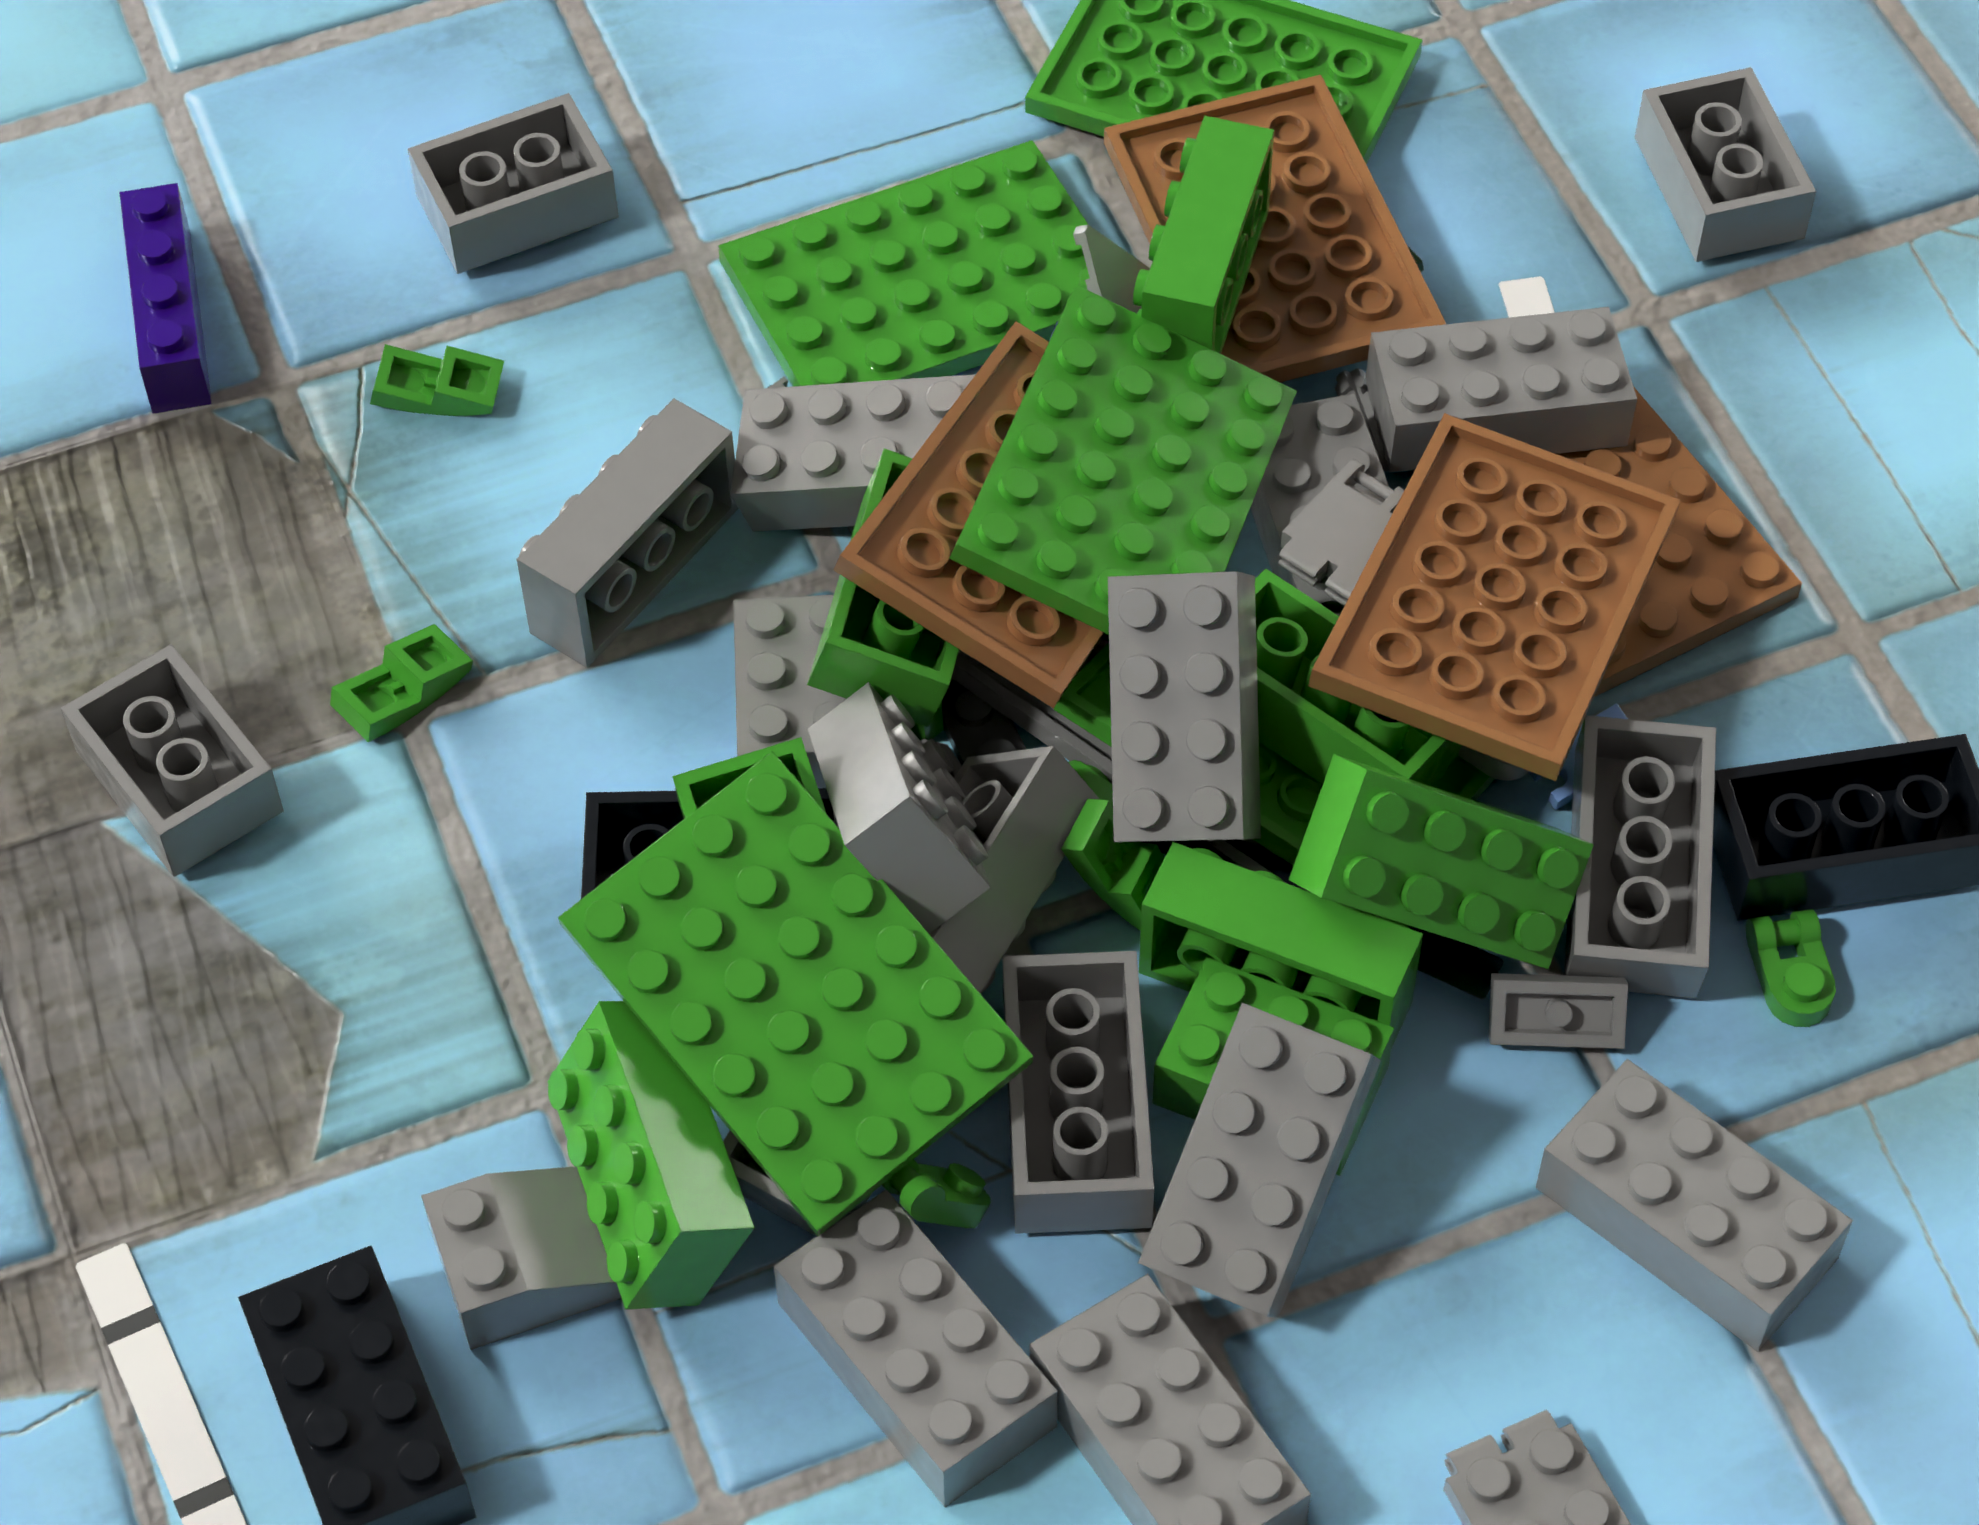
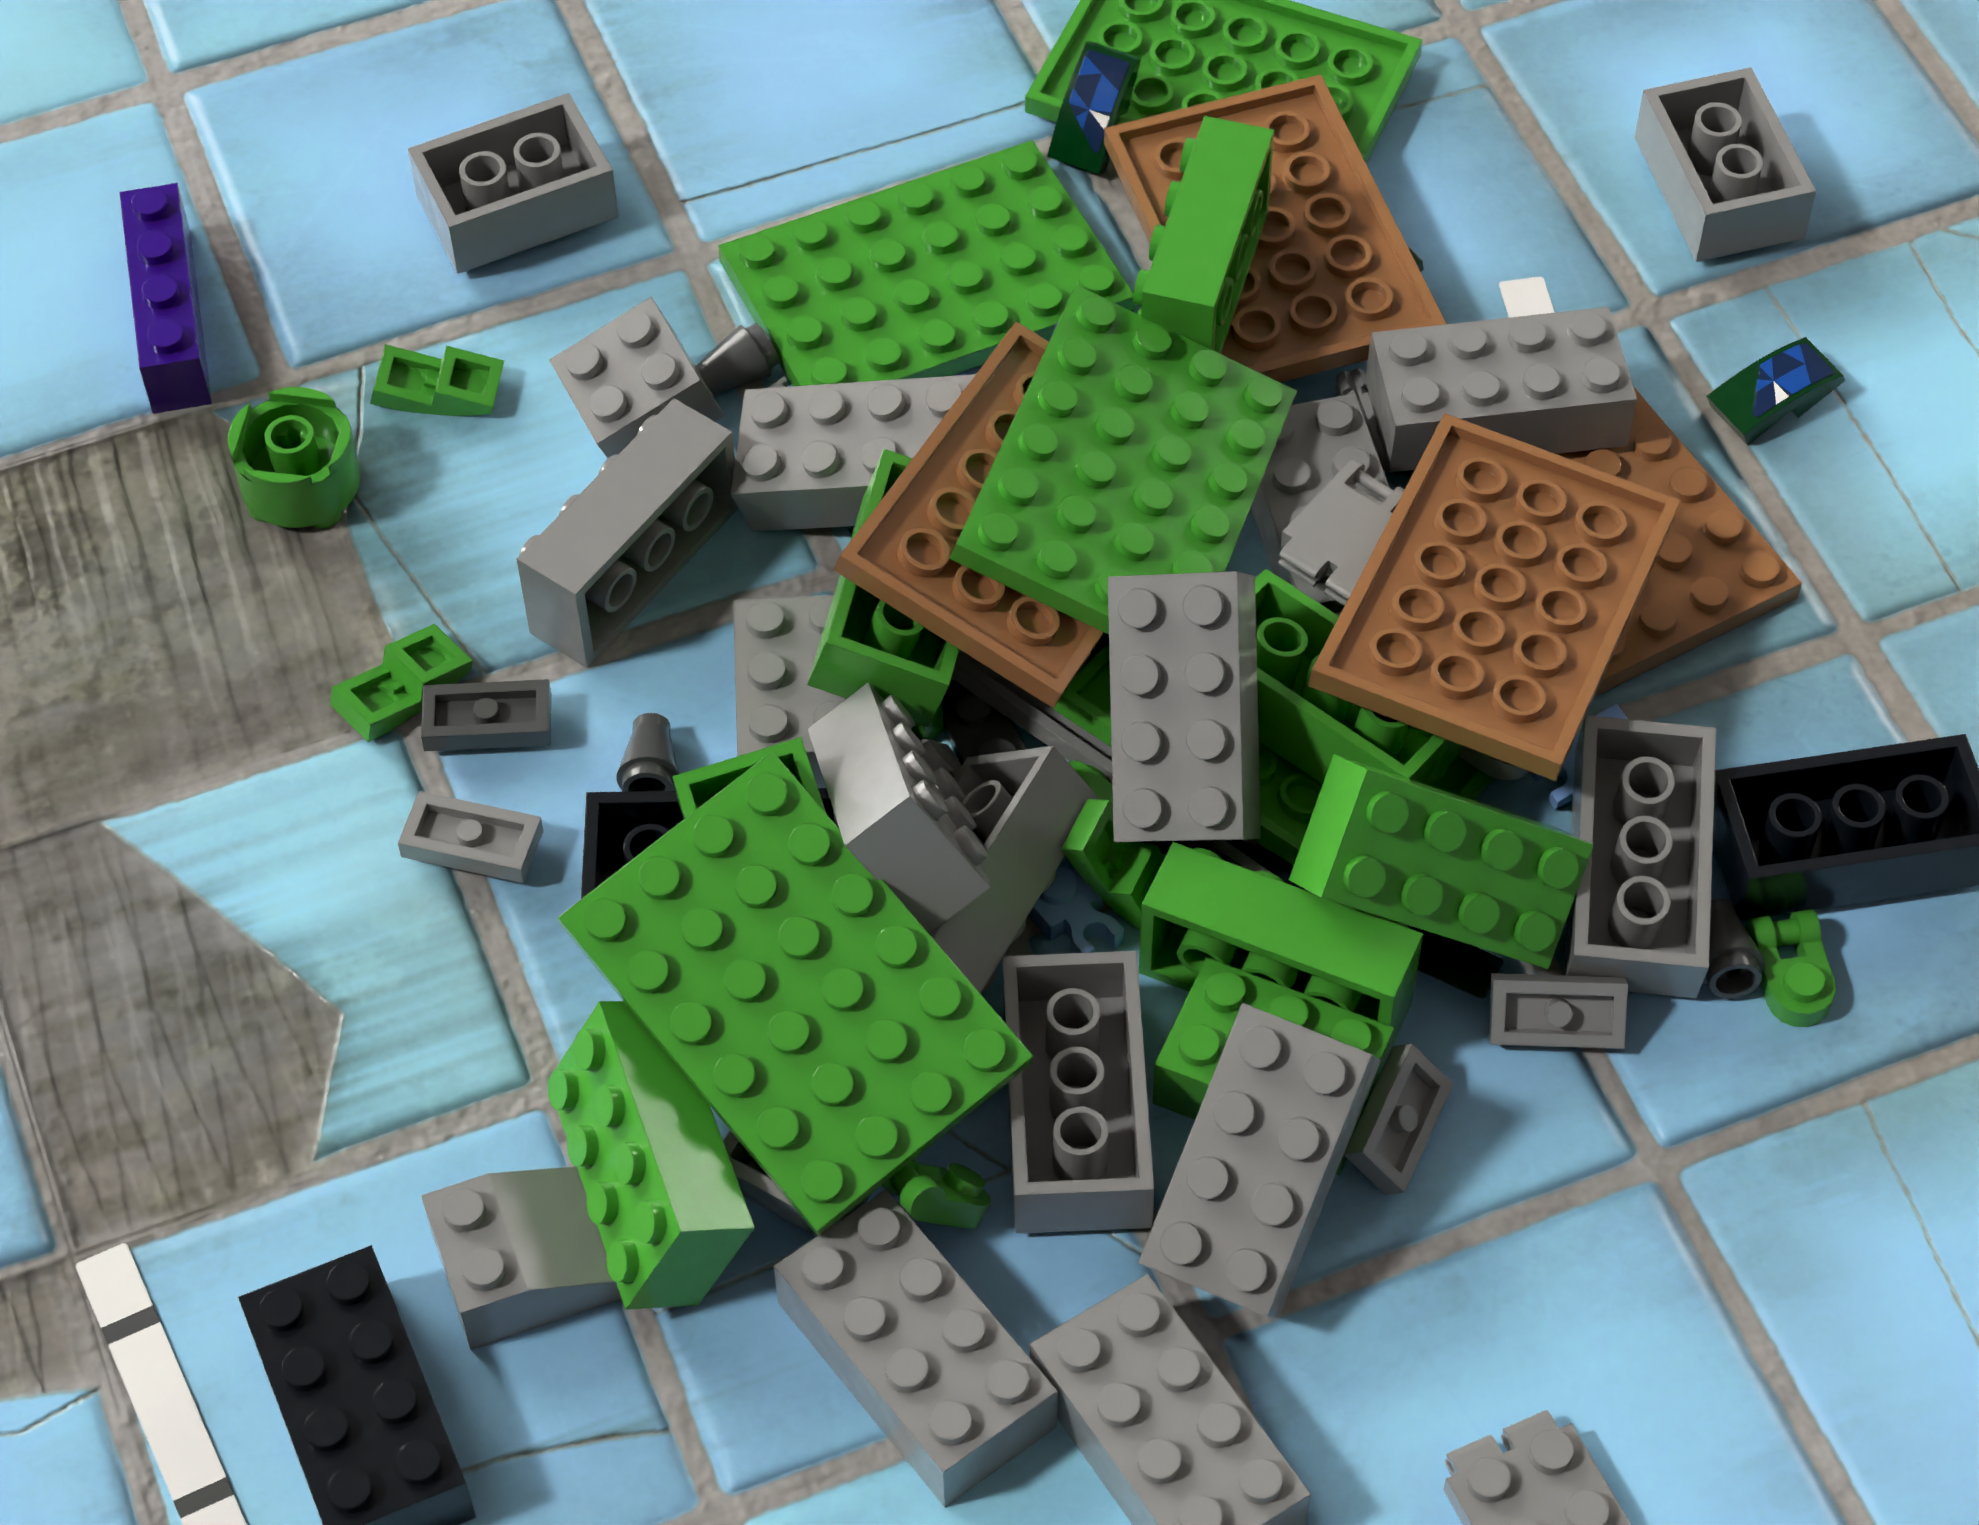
(172, 760): light grey brick -> none
(295, 459): none -> bright green brick
(470, 837): none -> light grey plate
(486, 715): none -> dark grey plate
(630, 374): none -> light grey brick
(649, 756): none -> dark grey cone
(739, 360): none -> dark grey cone
(1074, 909): none -> light blue plate
(1094, 100): none -> slope
(1109, 267): light grey tile -> none
(1398, 1119): none -> light grey plate
(1692, 1204): light grey brick -> none
(1733, 955): none -> dark grey cone
(1771, 387): none -> slope

